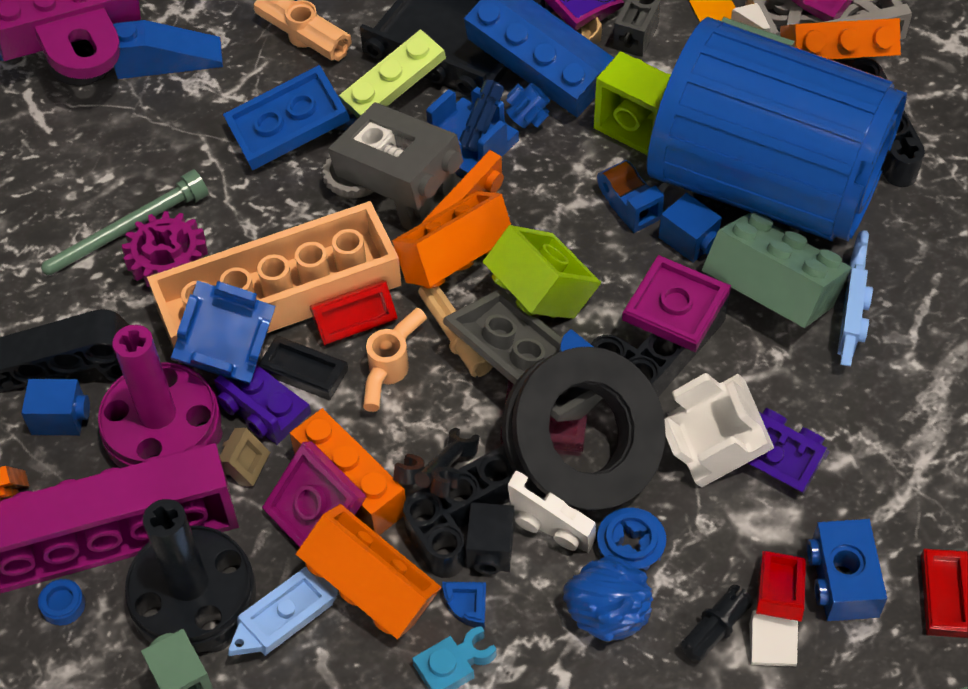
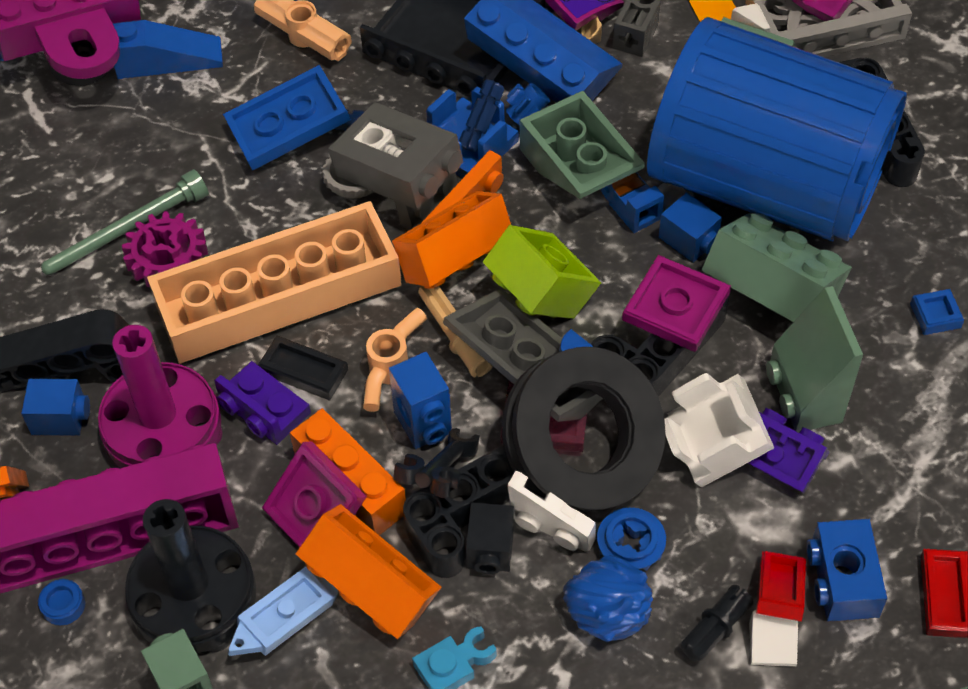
(223, 331): blue panel -> none
(243, 457): dark tan tile -> none
(353, 312): red tile -> none
(394, 74): yellowish green plate -> none
(421, 400): none -> blue brick
(466, 601): blue tile -> none
(577, 146): none -> sand green slope
(629, 100): lime brick -> none
(816, 364): none -> sand green slope
(846, 38): orange brick -> none
(857, 299): light blue plate -> none
(937, 311): none -> blue tile

